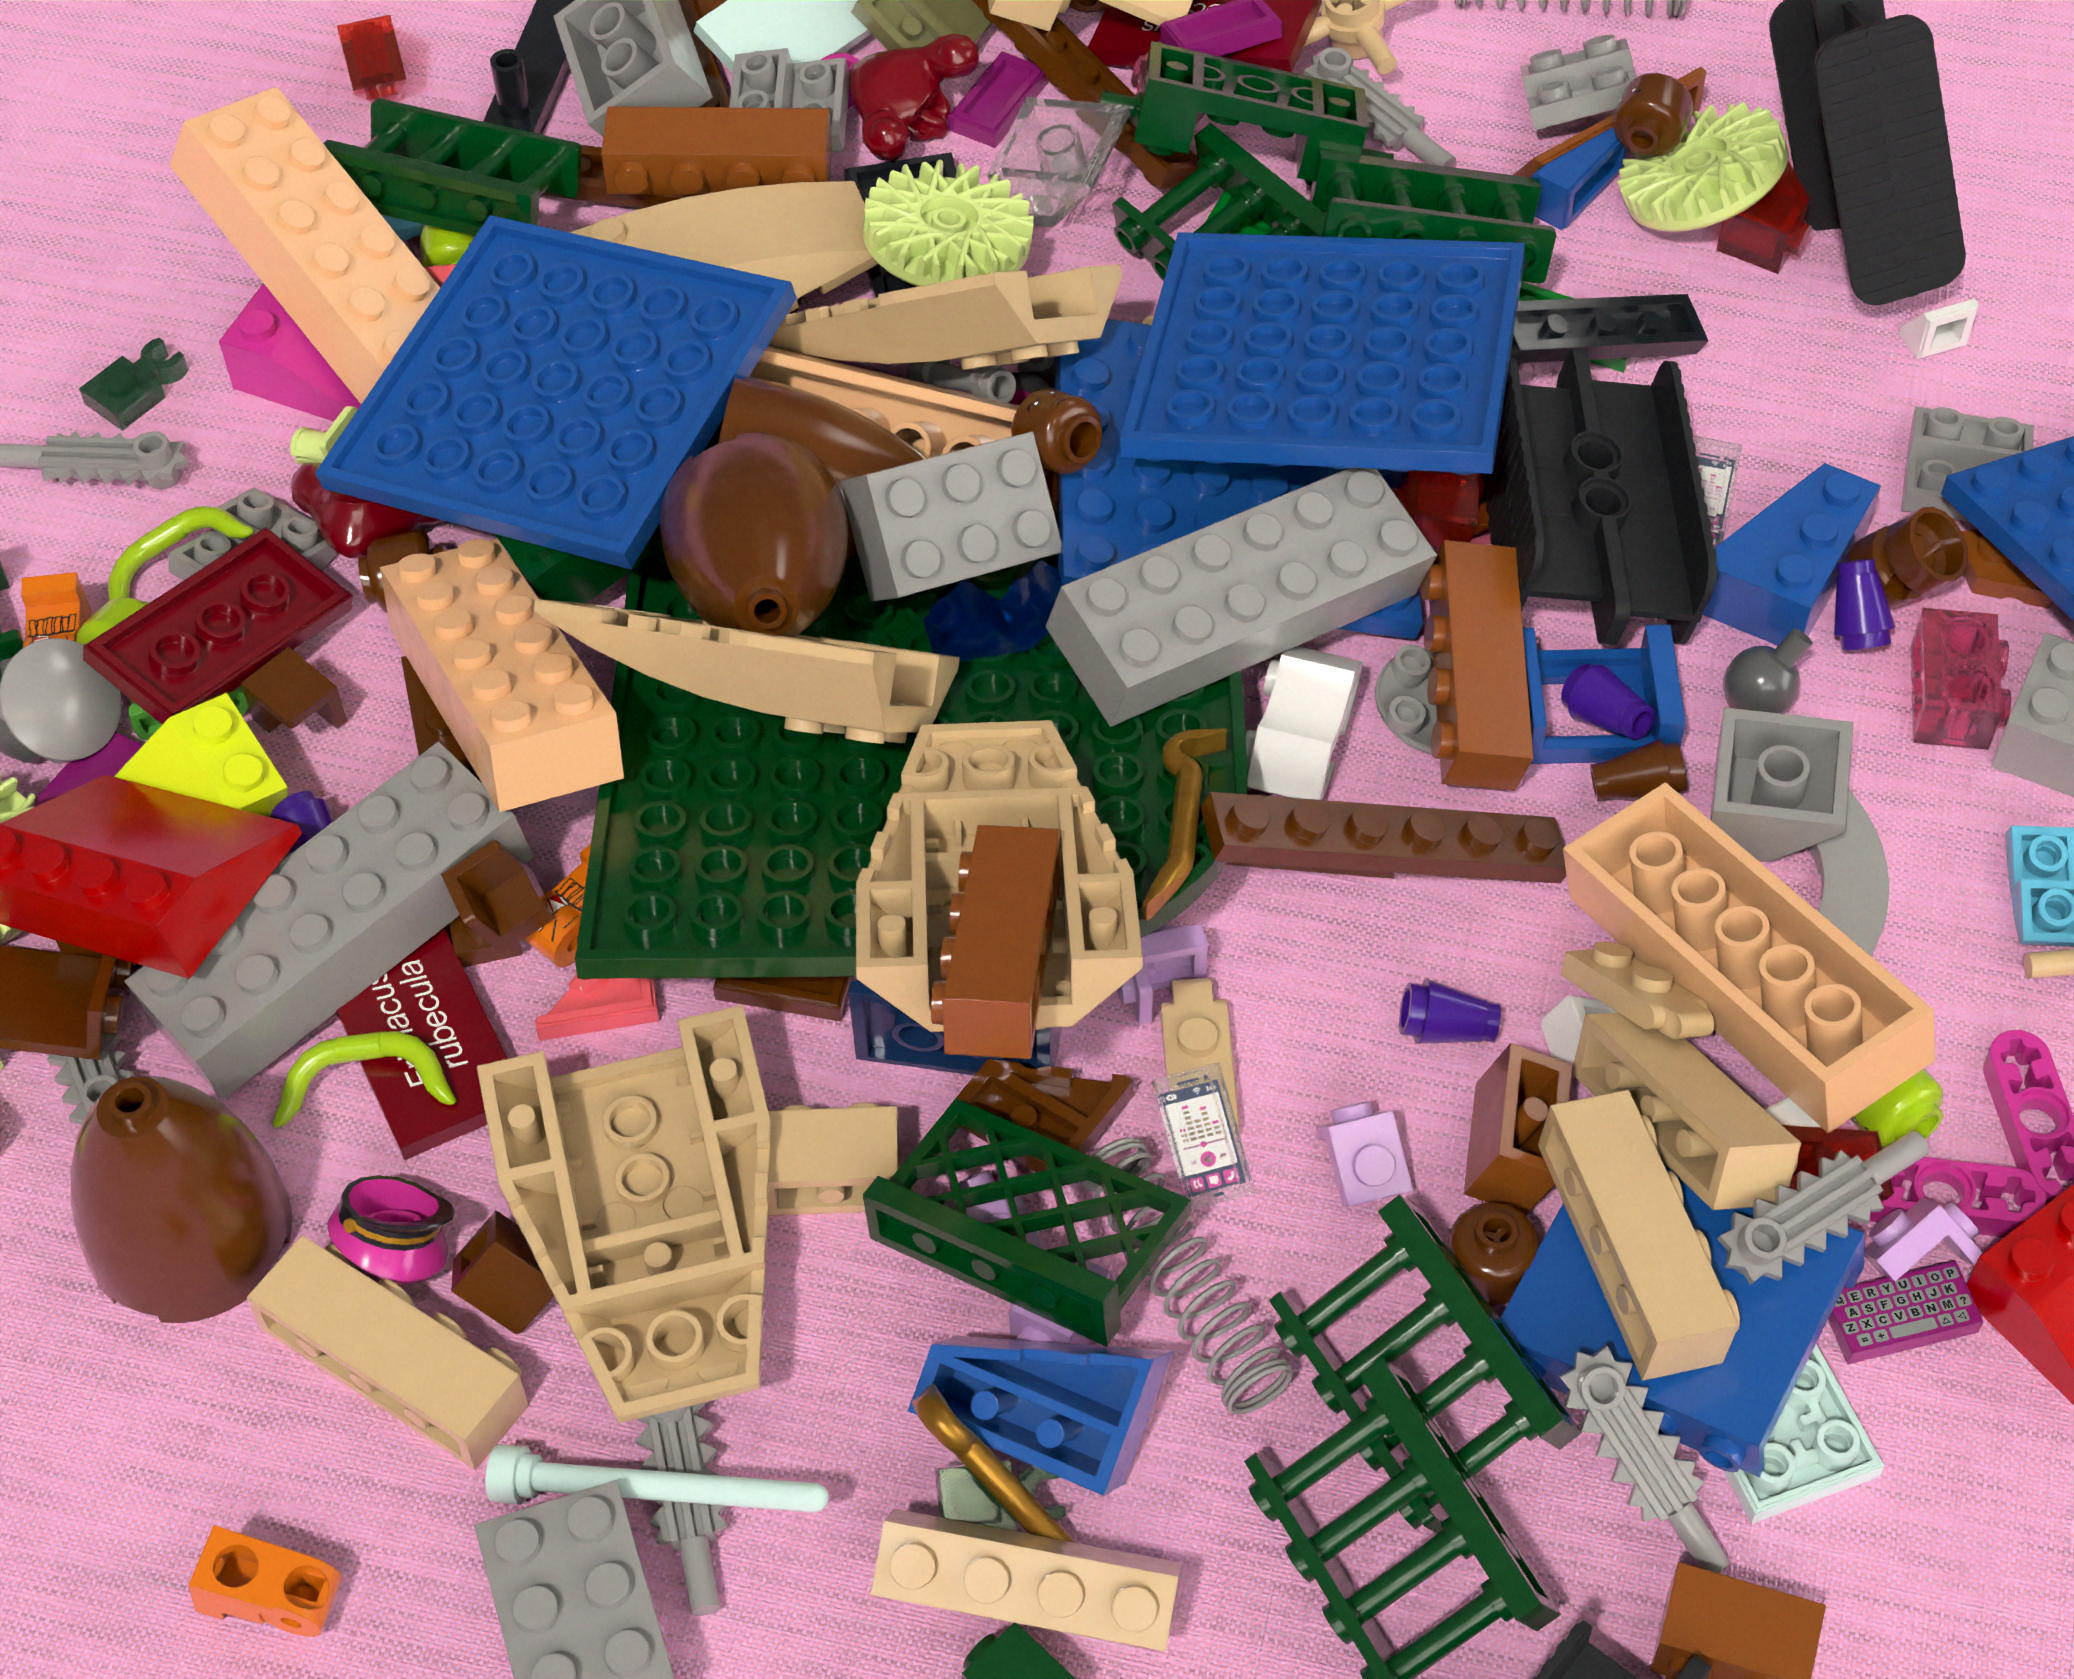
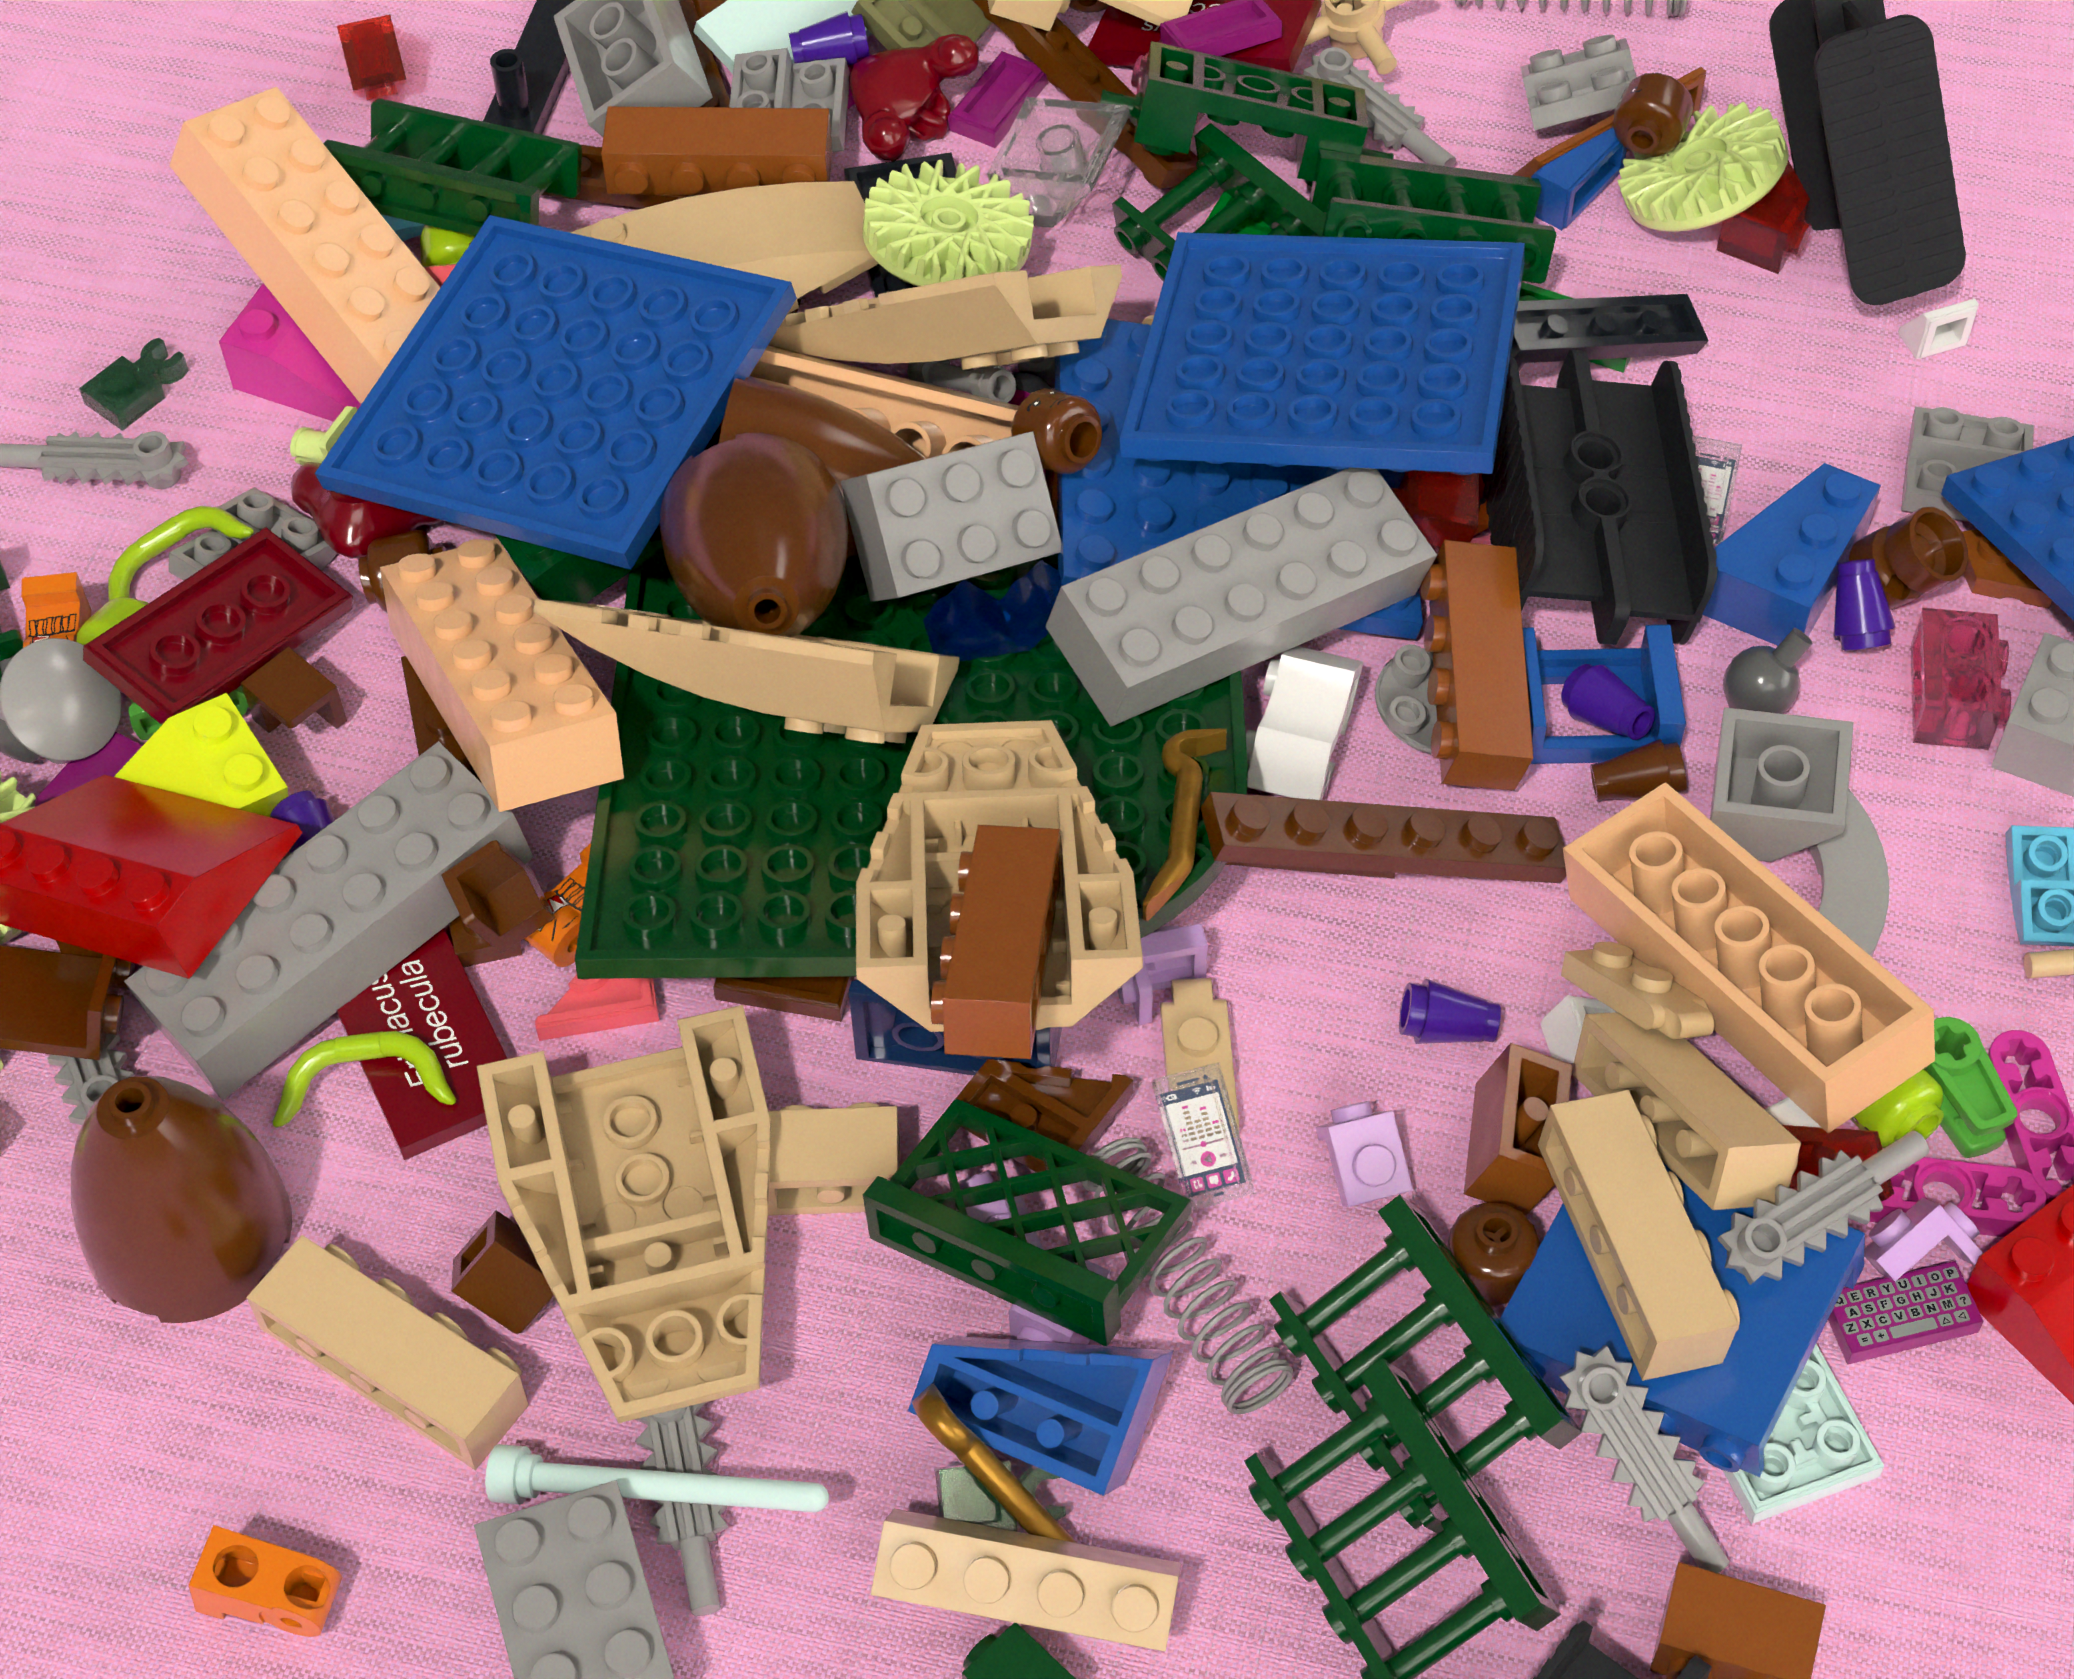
(392, 1228): dark pink piece -> none
(831, 39): none -> dark purple cone
(1973, 1095): none -> bright green piece

